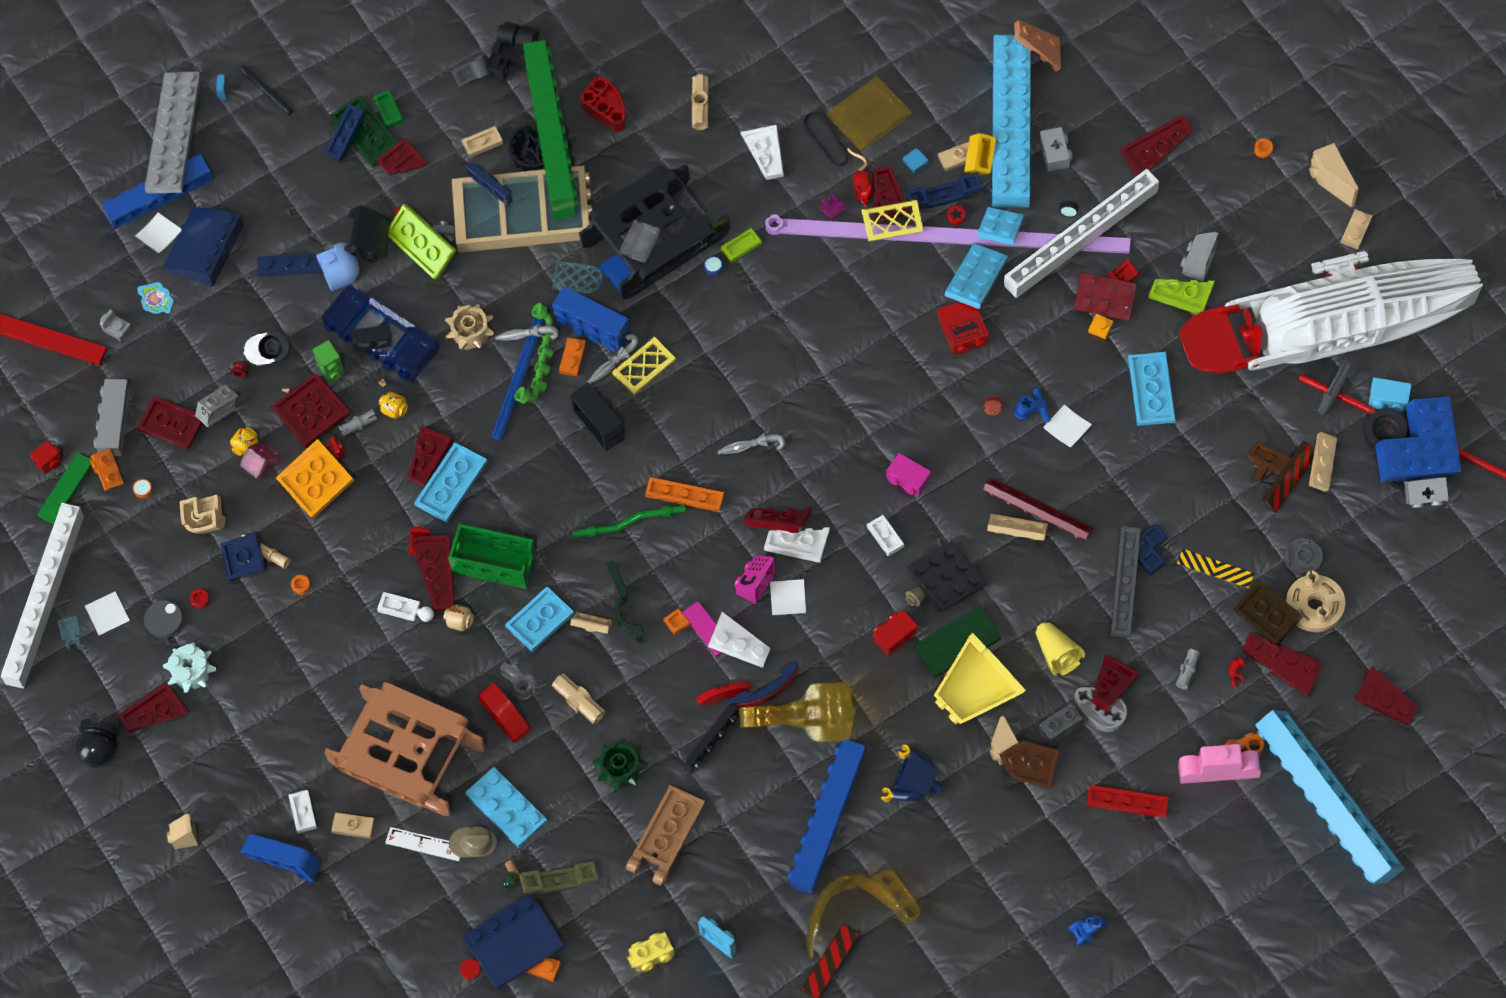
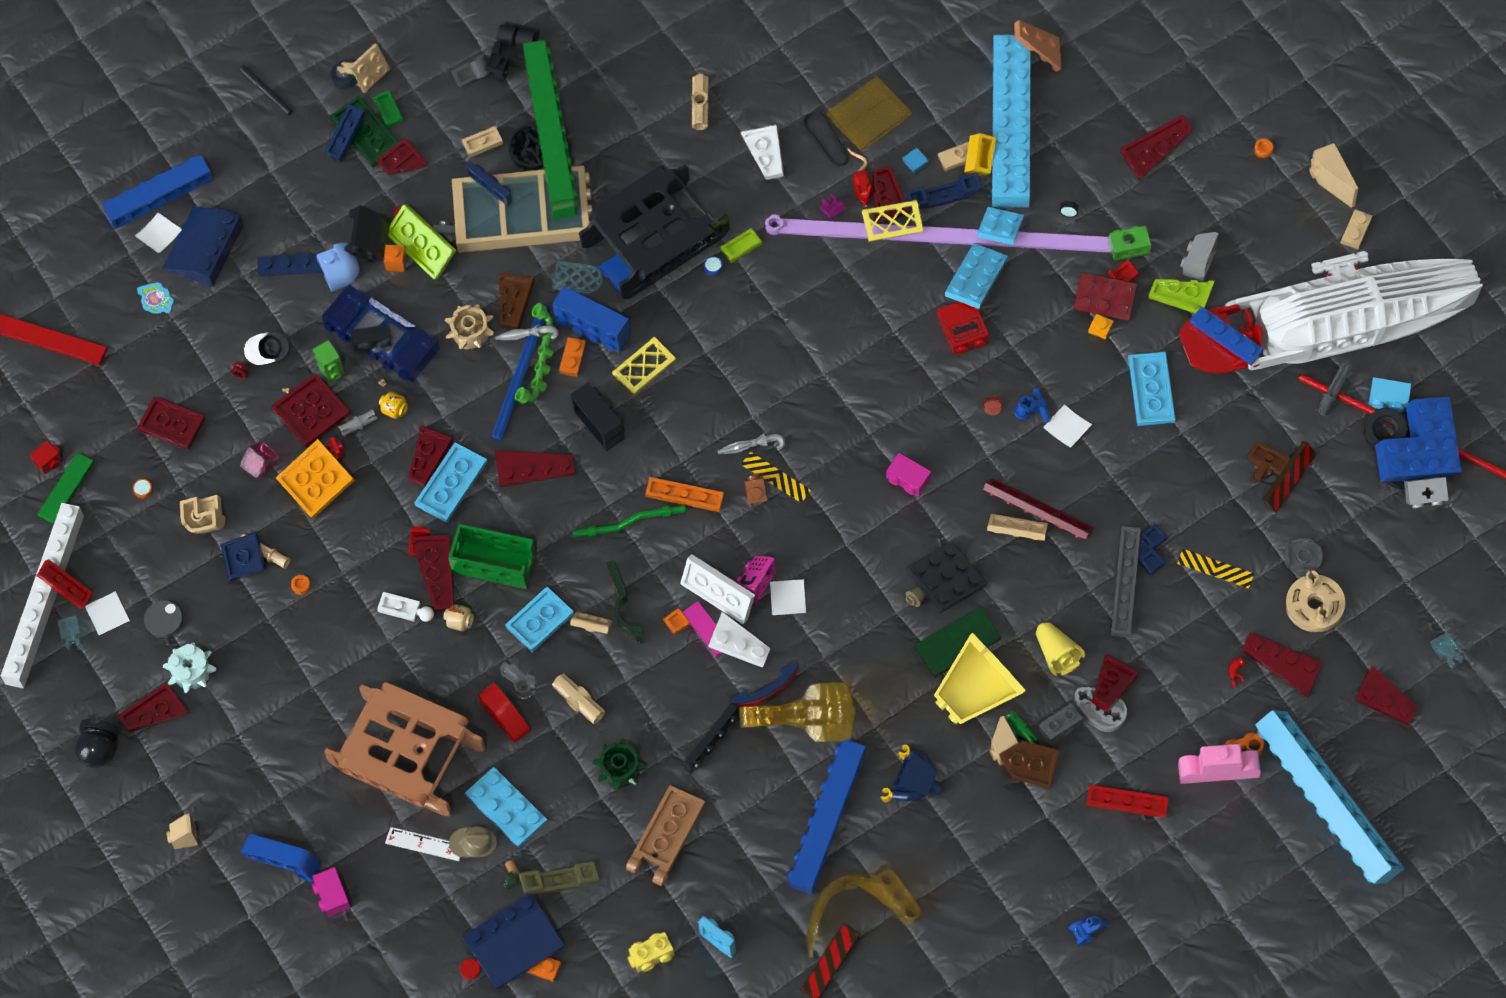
(64, 584): none -> red plate
(106, 467): orange plate -> none
(112, 416): light grey brick -> none
(114, 325): light grey bracket -> none
(173, 132): light grey plate -> none
(199, 598): red tile -> none
(216, 406): light grey hinge -> none
(221, 87): dark azure tile -> none
(243, 439): yellow head -> none
(302, 811): white plate -> none
(331, 892): none -> dark pink brick
(352, 825): tan plate -> none
(360, 72): none -> tan plate
(395, 258): none -> orange brick
(514, 298): none -> reddish brown wing
(528, 467): none -> dark red wing
(606, 99): red beam -> none
(623, 353): light grey piece -> none
(639, 241): clear plate -> none
(717, 589): none -> white plate
(717, 694): red tile -> none
(755, 489): none -> dark orange bracket
(776, 477): none -> sticker
(786, 520): dark red wing -> none
(802, 545): white wing -> none
(885, 535): white plate -> none
(895, 632): red brick -> none
(956, 215): red tile -> none
(1021, 727): none -> green pin
(1050, 141): light grey brick -> none
(1081, 233): white brick -> none
(1123, 250): none -> bright green brick
(1188, 669): light grey pin -> none
(1226, 336): none -> blue plate
(1268, 613): dark brown plate -> none
(1323, 461): tan plate -> none
(1446, 647): none -> clear light blue plate

